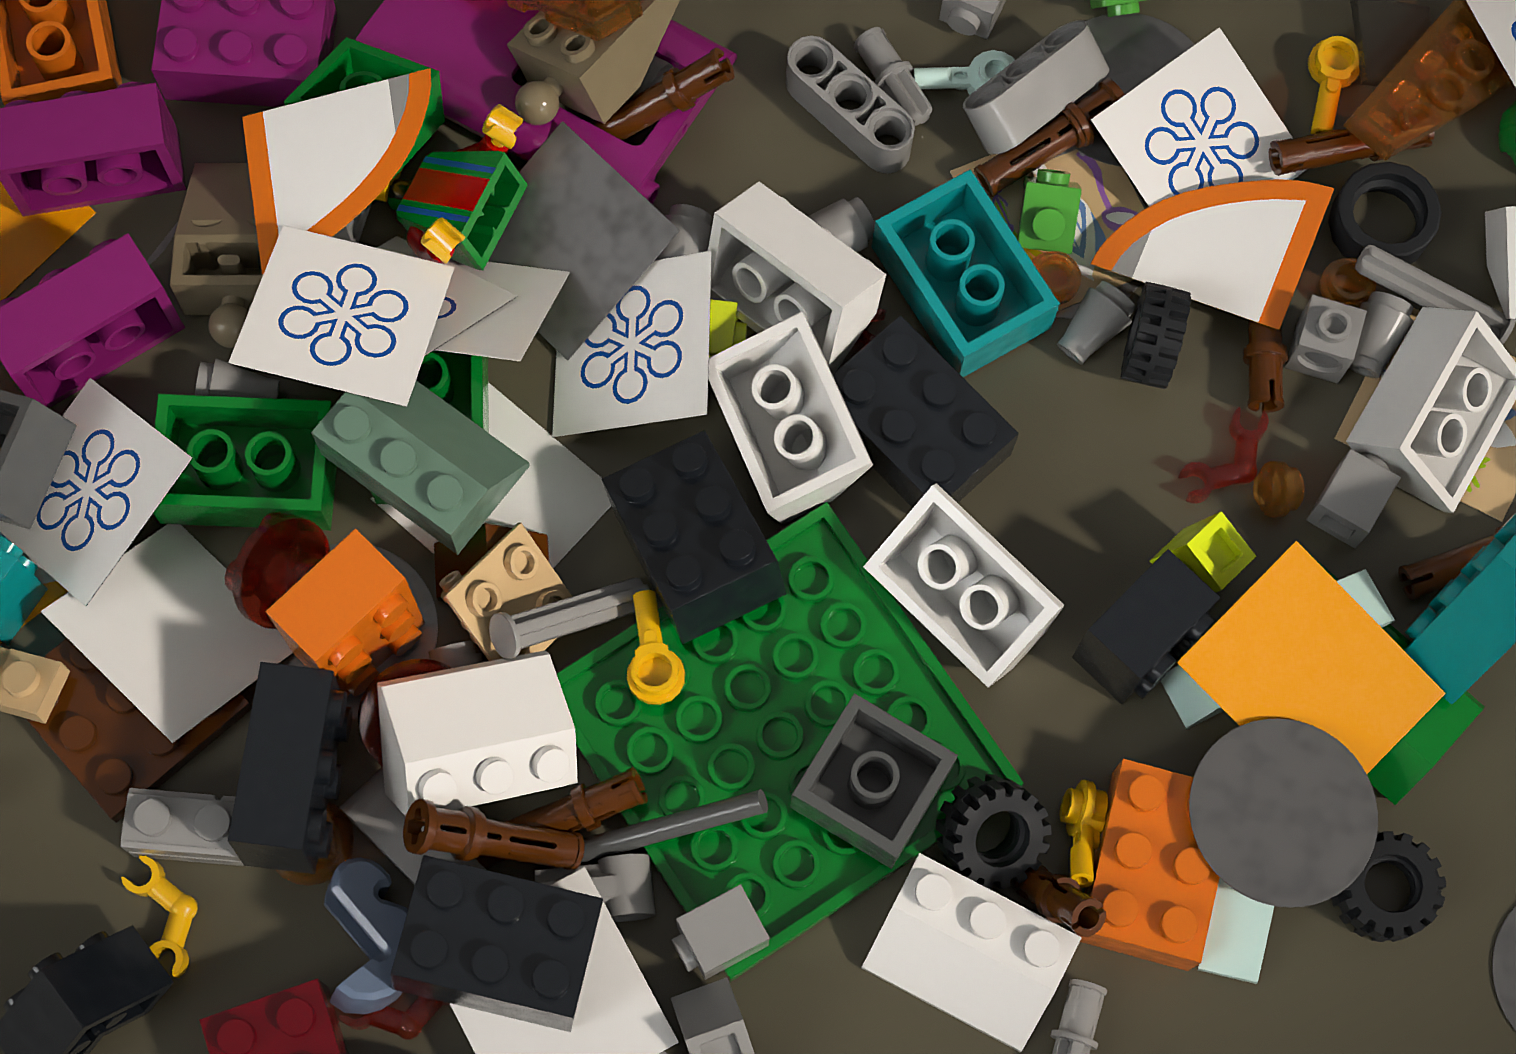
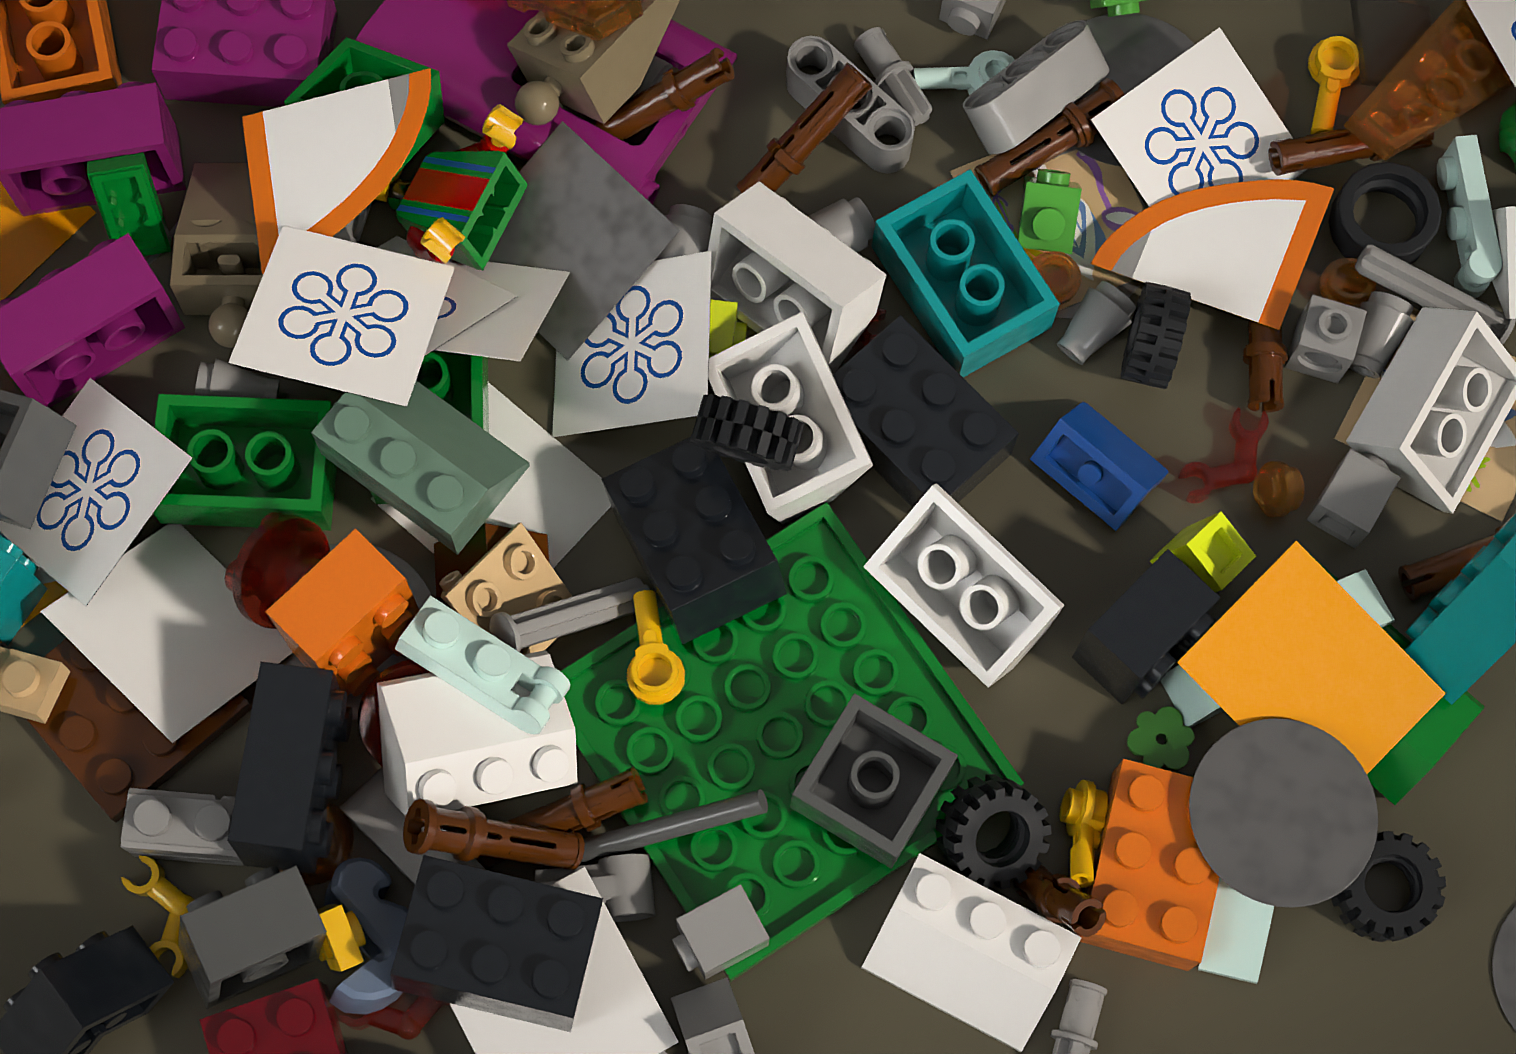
(129, 202): none -> green plate
(250, 934): none -> dark grey brick
(342, 938): none -> yellow plate
(482, 666): none -> light aqua plate
(747, 432): none -> black tyre
(811, 127): none -> reddish brown pin
(1098, 464): none -> blue panel
(1165, 724): none -> bright green plant
(1469, 215): none -> light aqua plate

